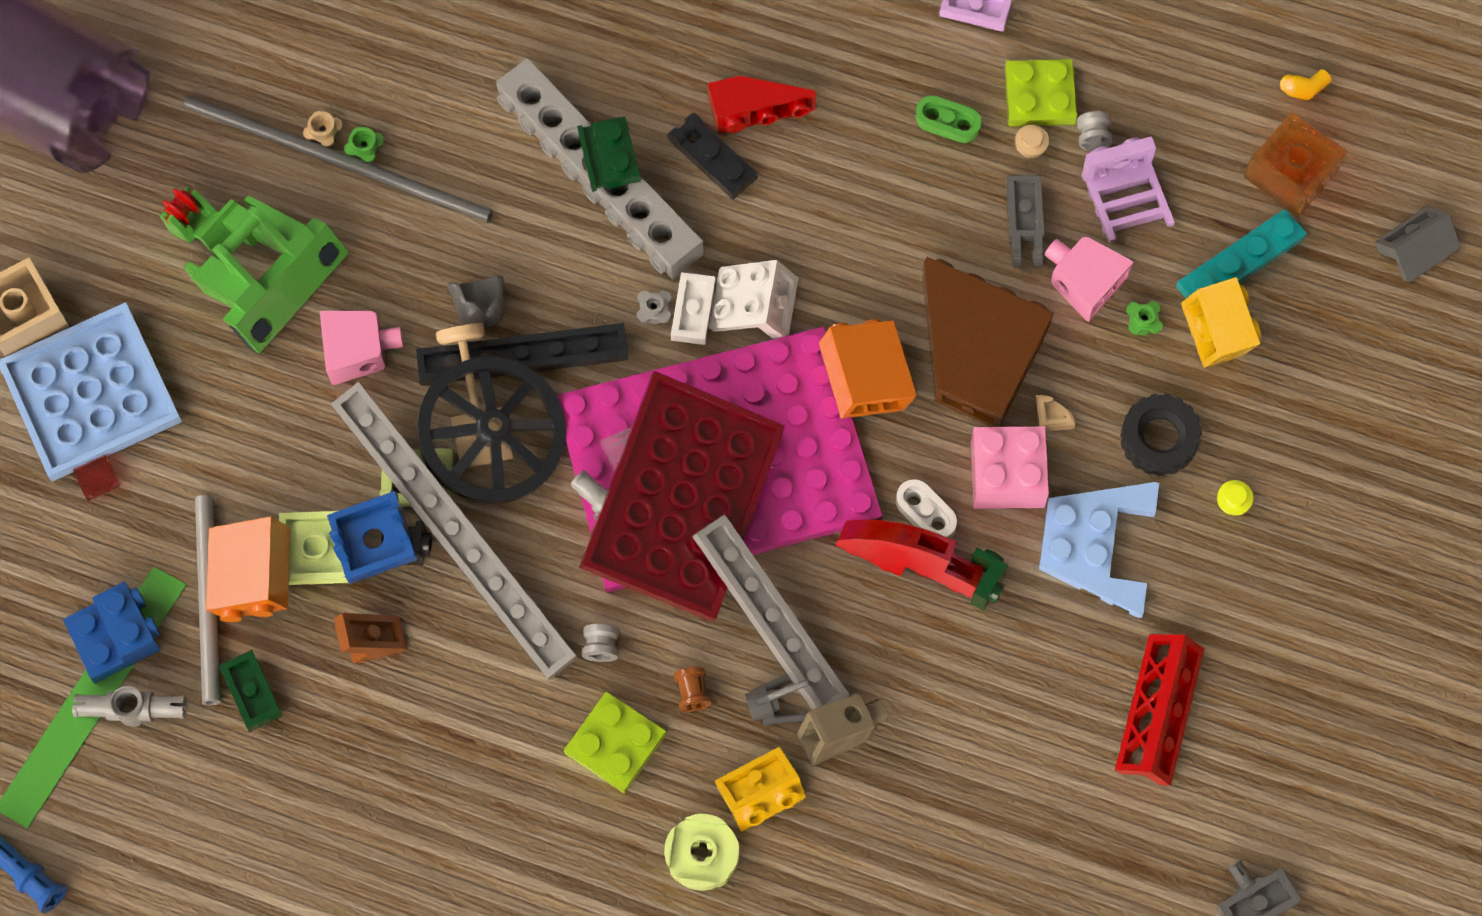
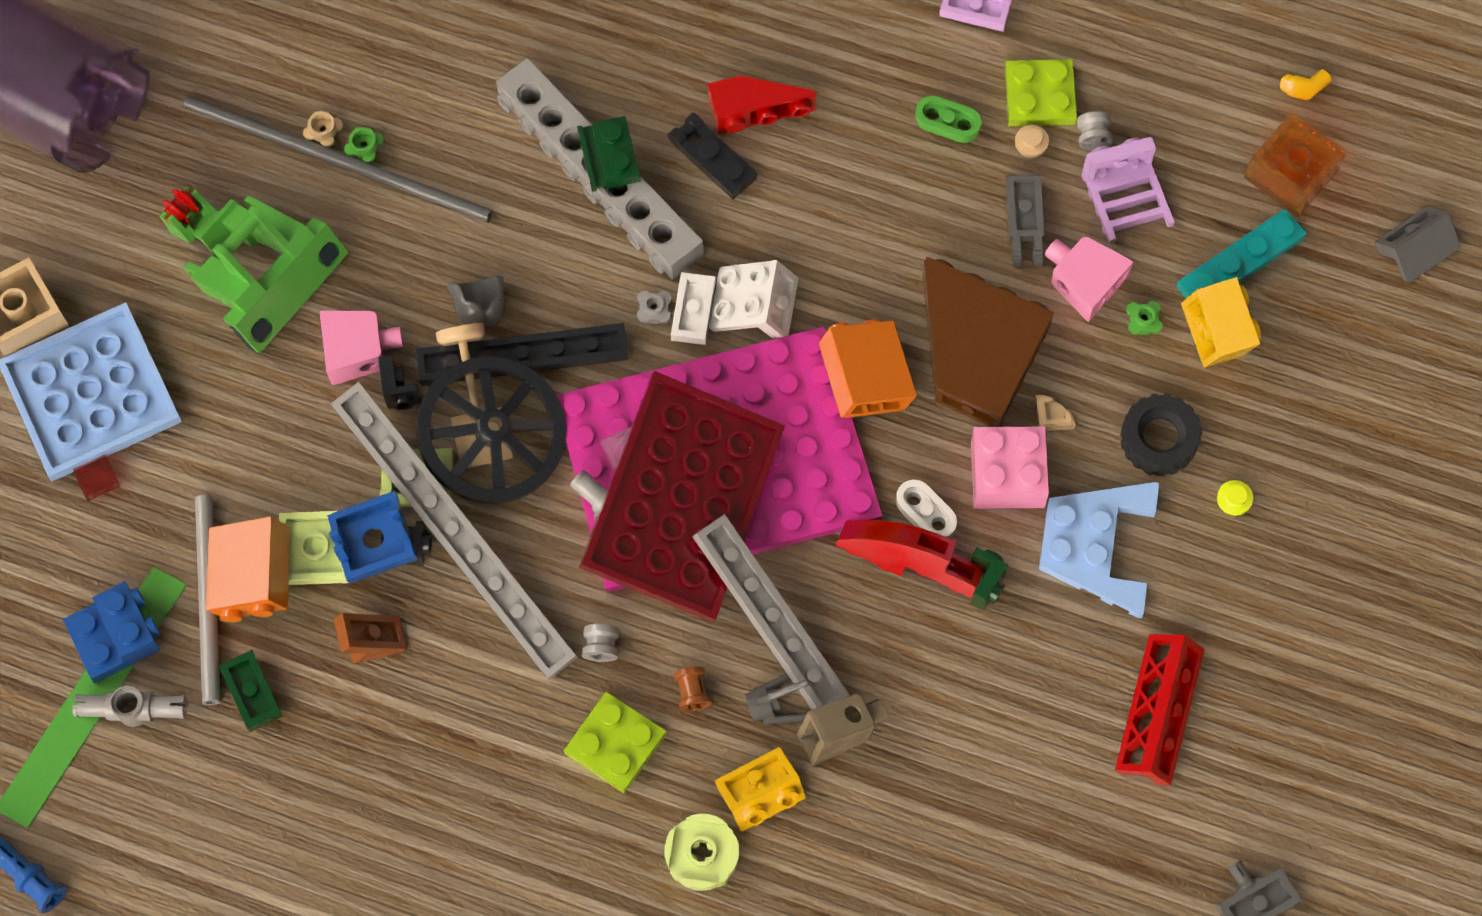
(395, 392): none -> black bracket

